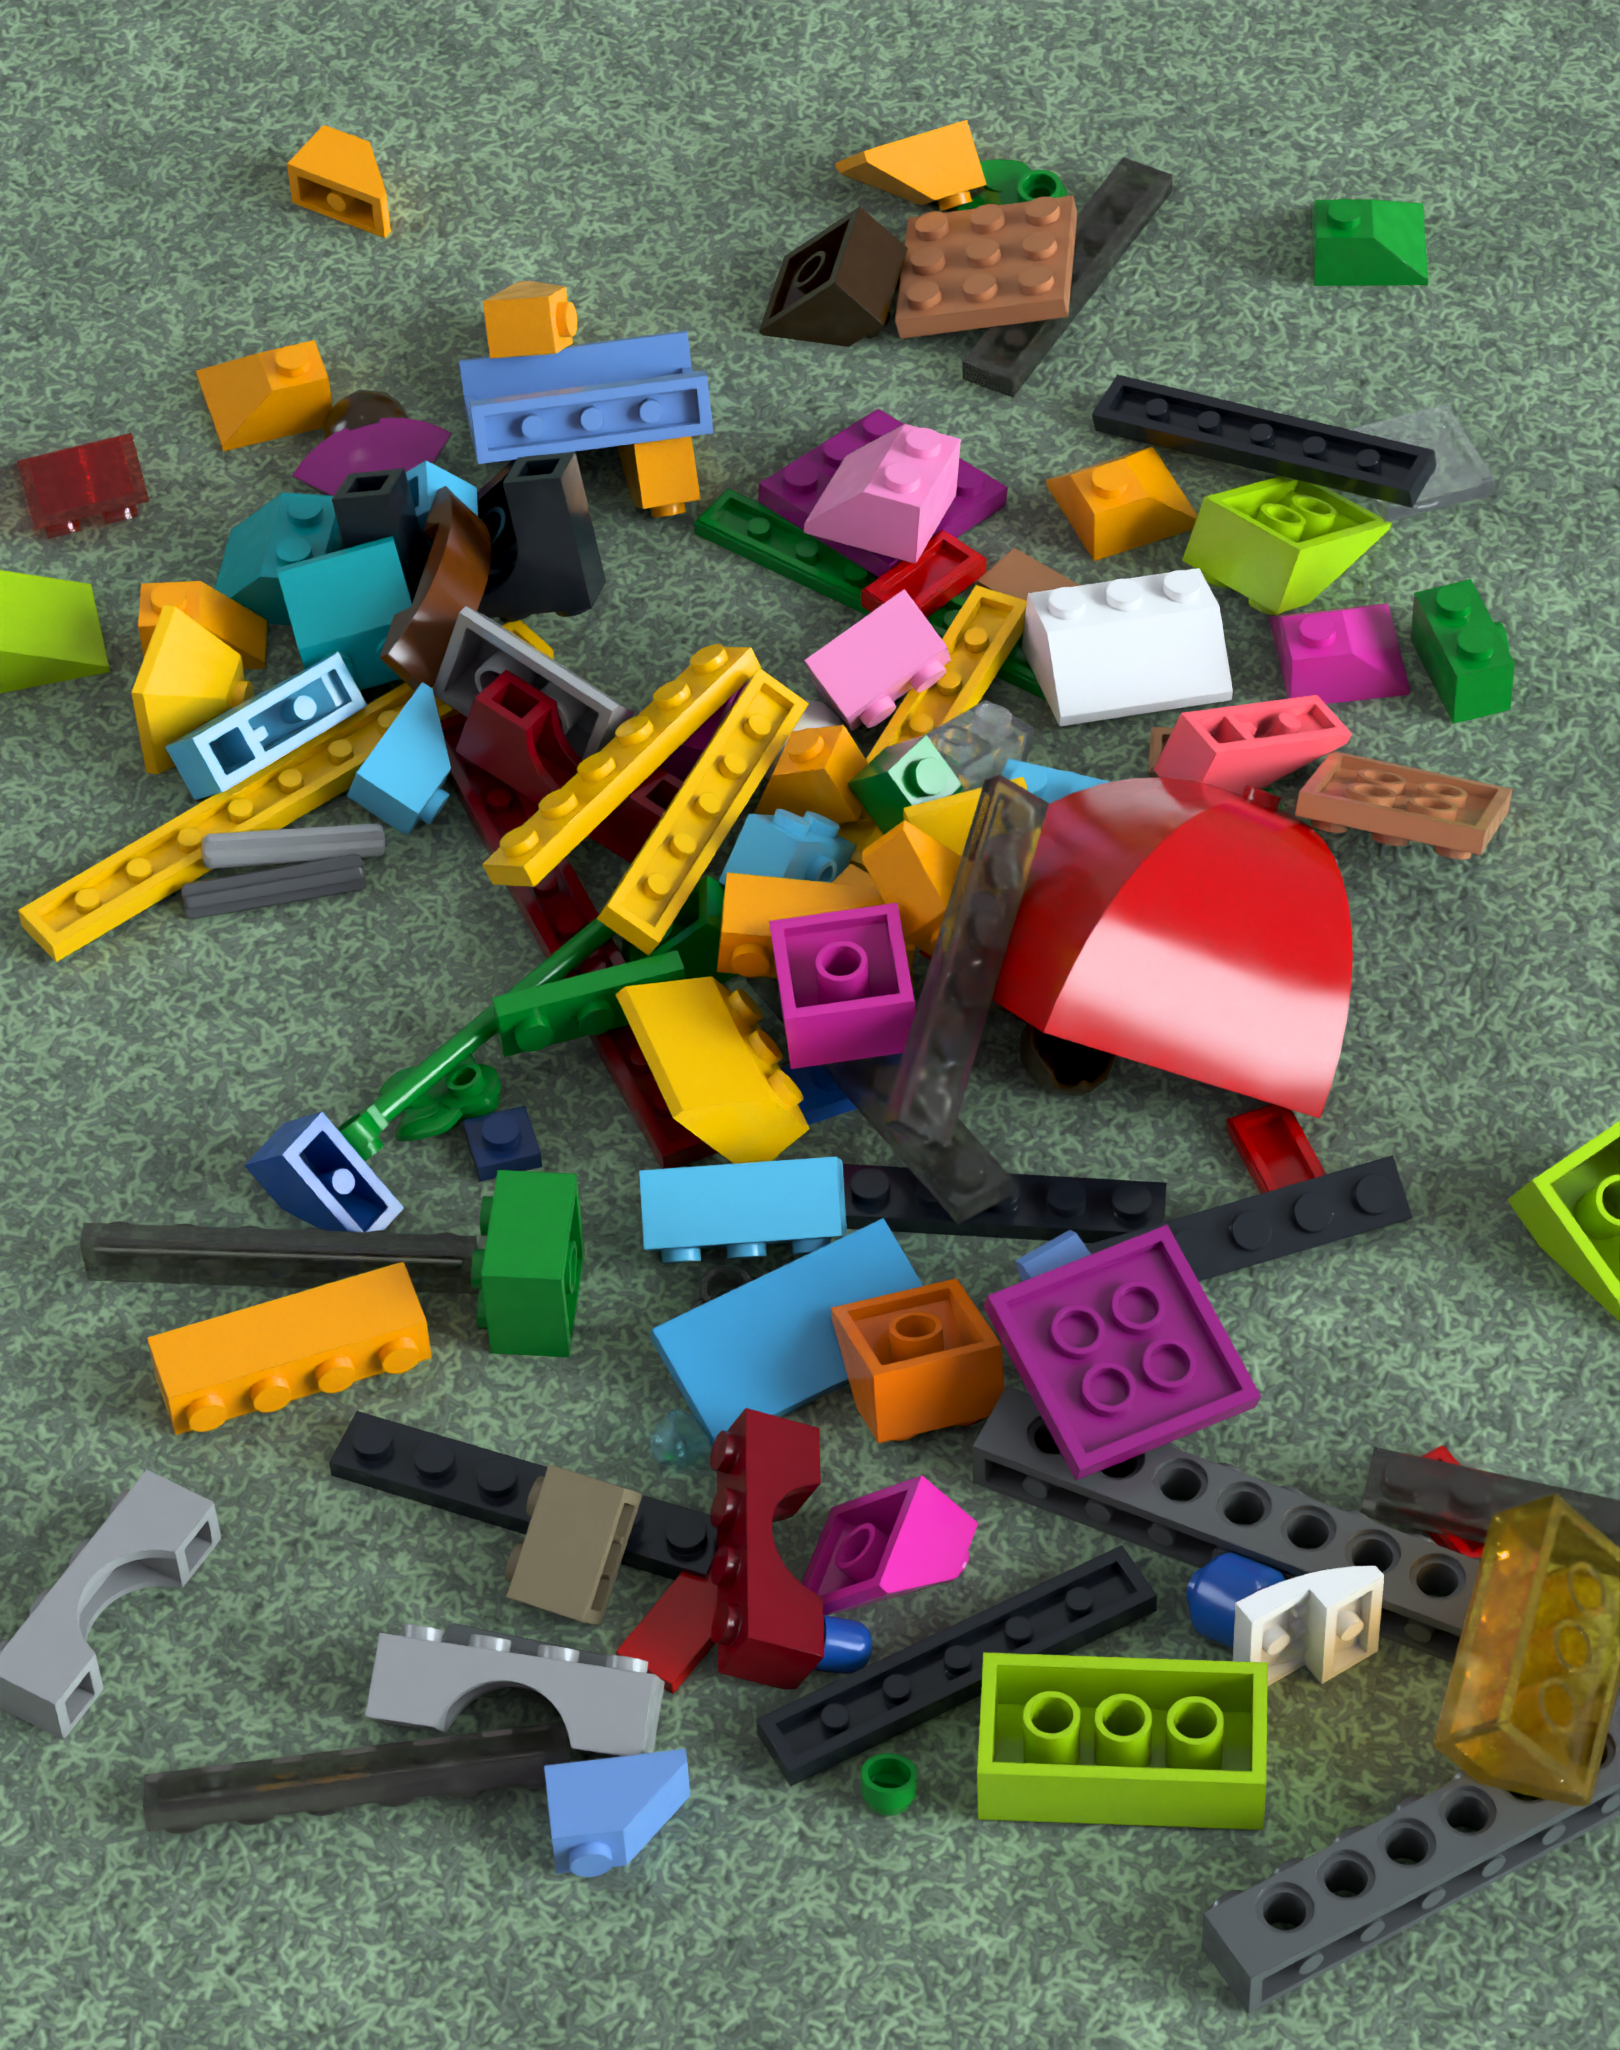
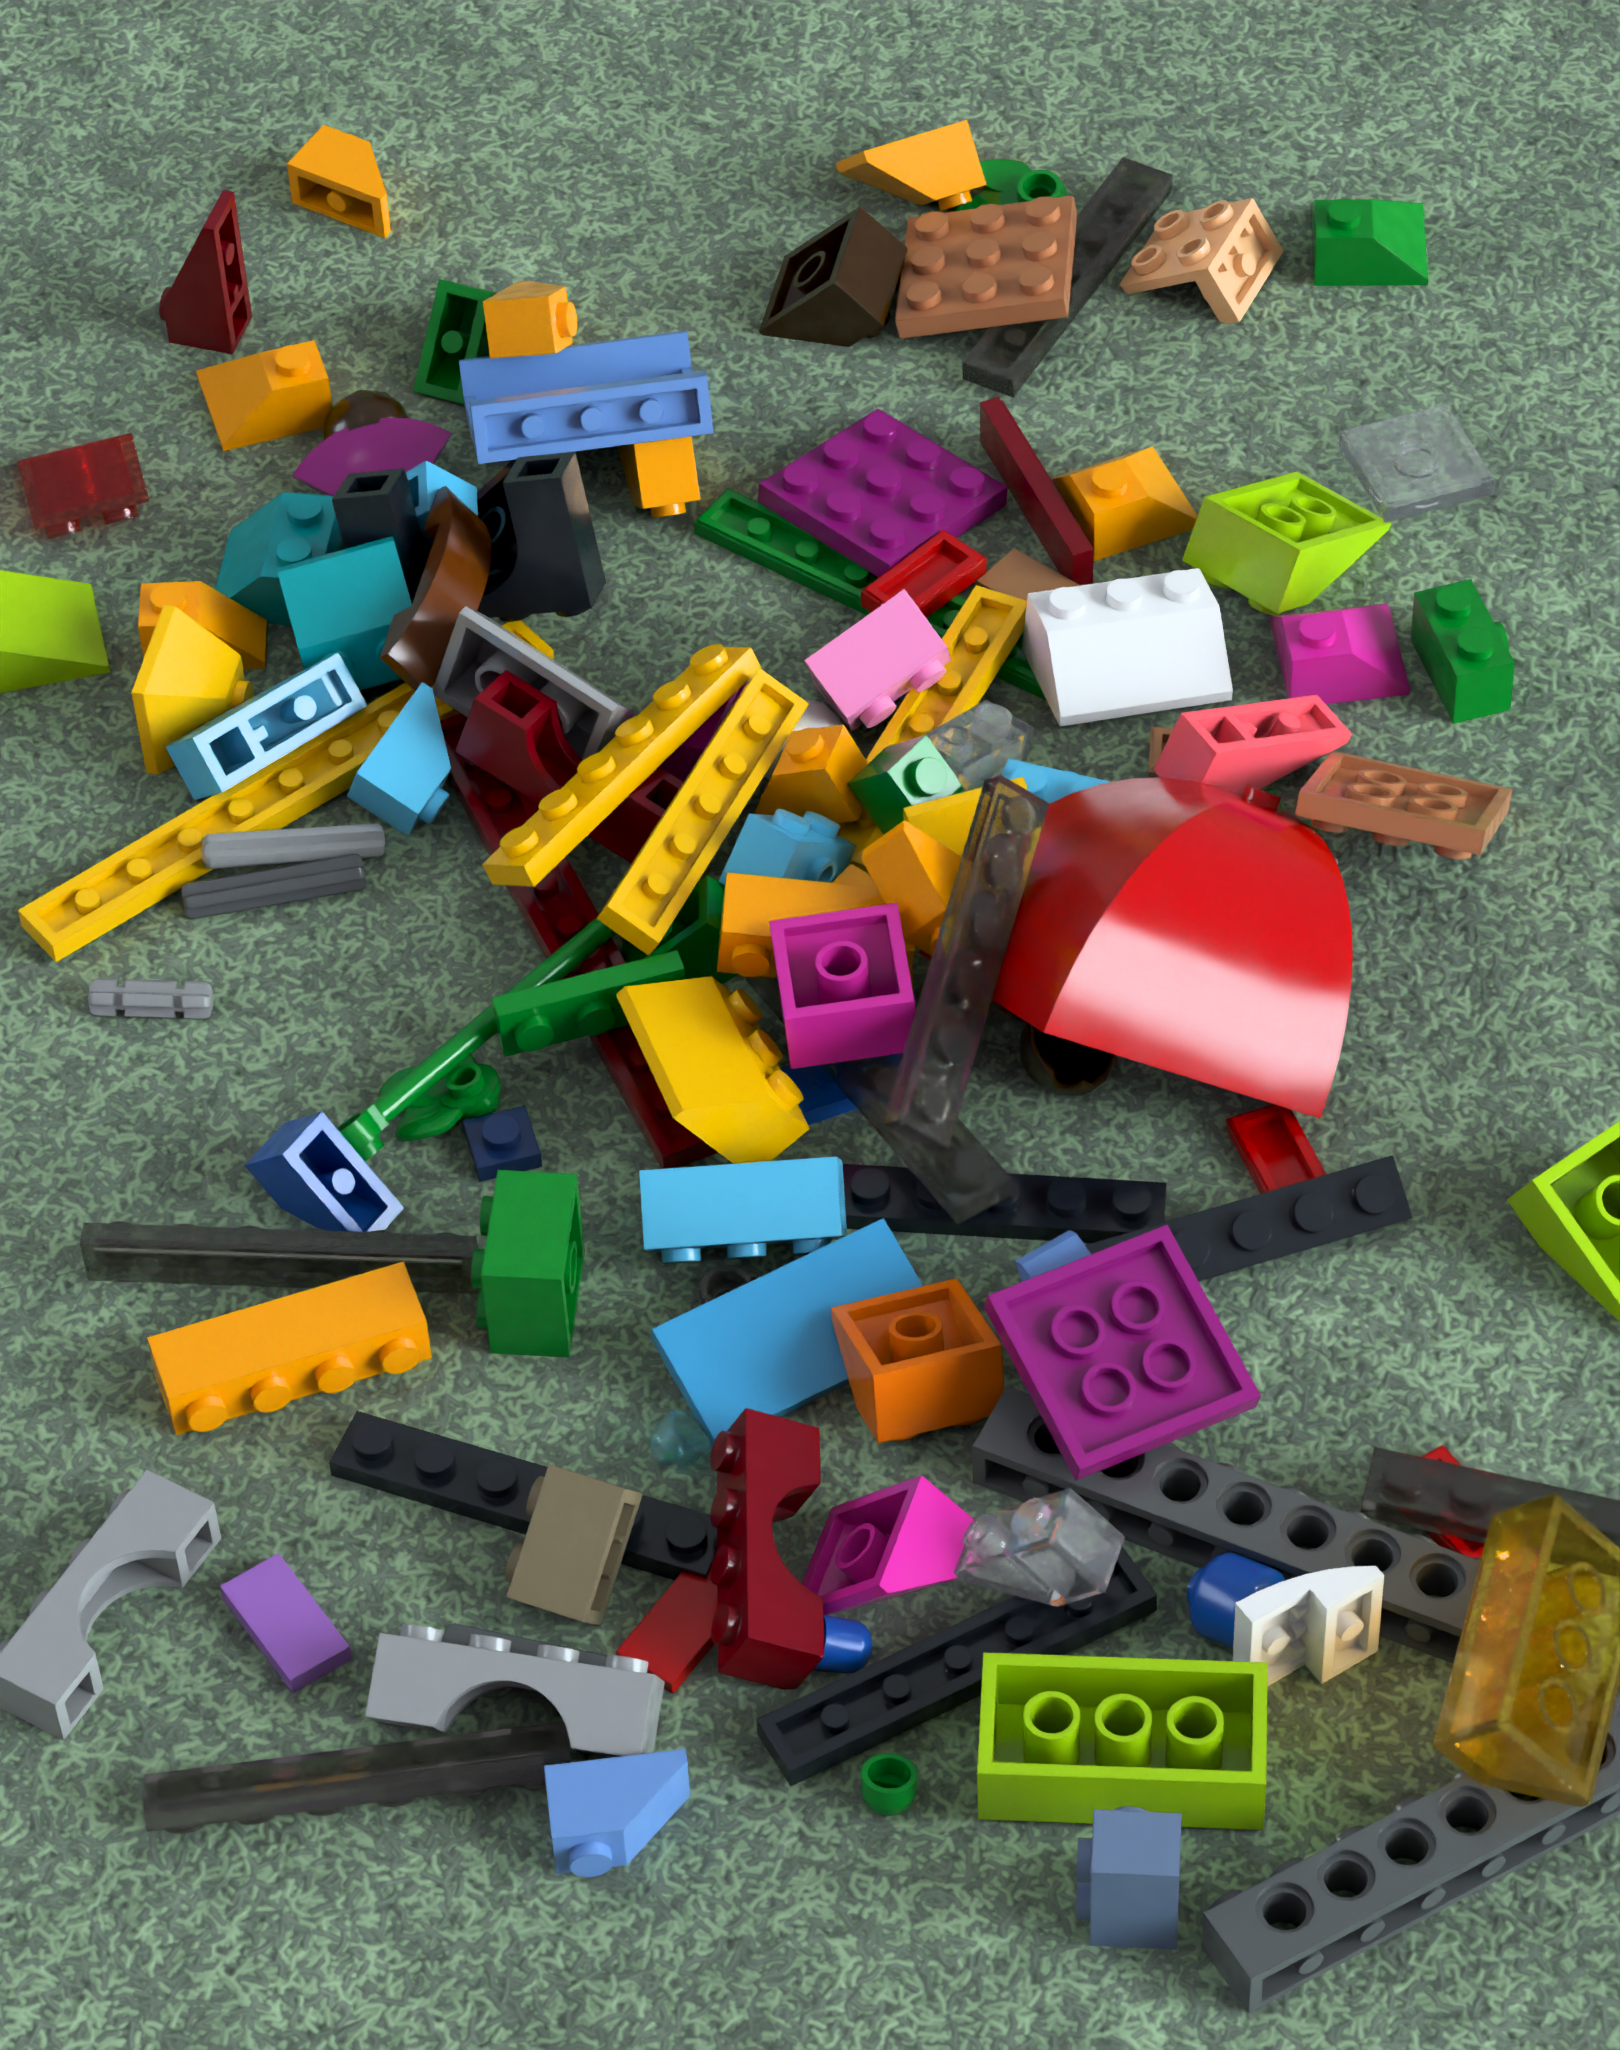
(150, 998): none -> light grey axle
(211, 294): none -> dark red slope
(285, 1622): none -> medium lavender tile
(453, 334): none -> green slope
(890, 493): bright pink slope -> none
(1035, 493): none -> dark red tile
(1042, 1550): none -> clear slope
(1130, 1878): none -> sand blue brick
(1219, 247): none -> light nougat bracket
(1265, 440): black plate -> none

